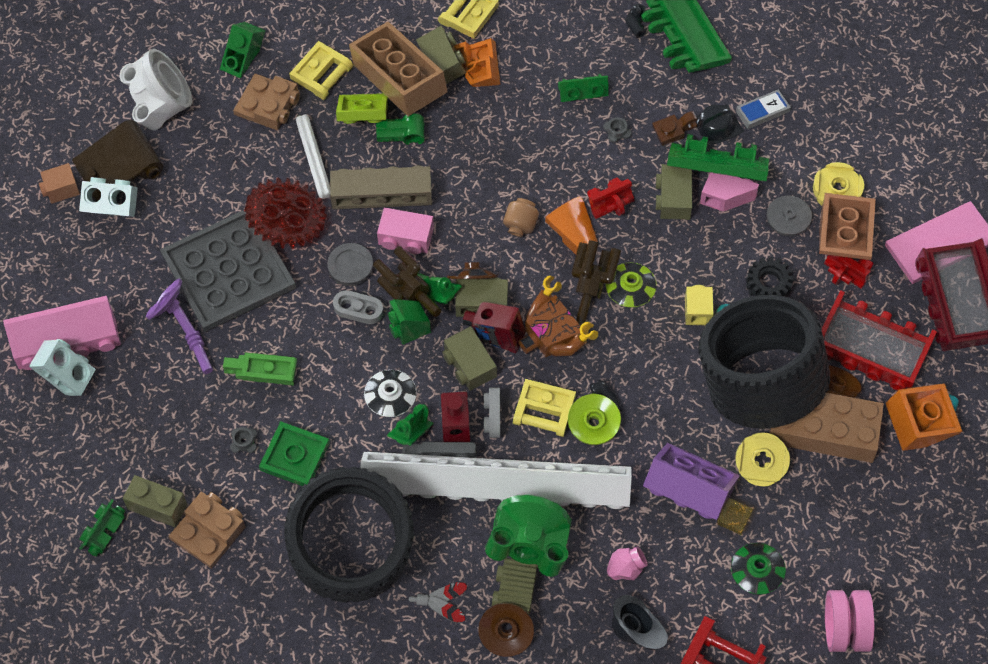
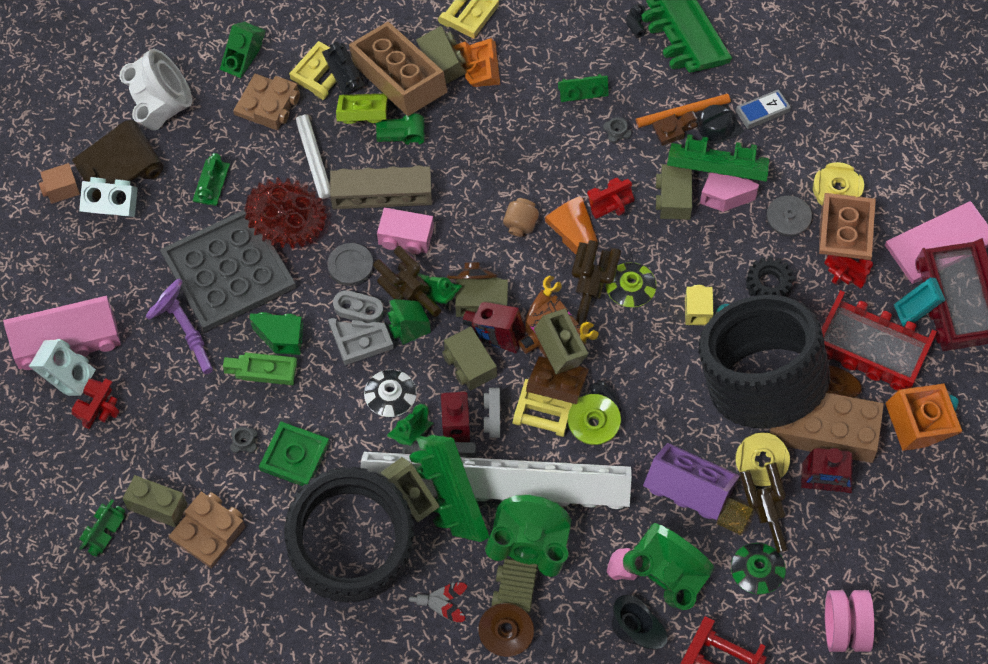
(99, 392): none -> red hips
(211, 181): none -> green hinge
(279, 332): none -> green slope
(342, 68): none -> black hinge
(360, 339): none -> light grey wing
(412, 487): none -> olive brick
(458, 504): none -> green hinge
(560, 341): none -> olive brick
(562, 386): none -> reddish brown plate
(670, 564): none -> green piece
(680, 111): none -> orange bar
(768, 502): none -> dark brown plant
(828, 470): none -> dark red torso
(919, 301): none -> teal tile

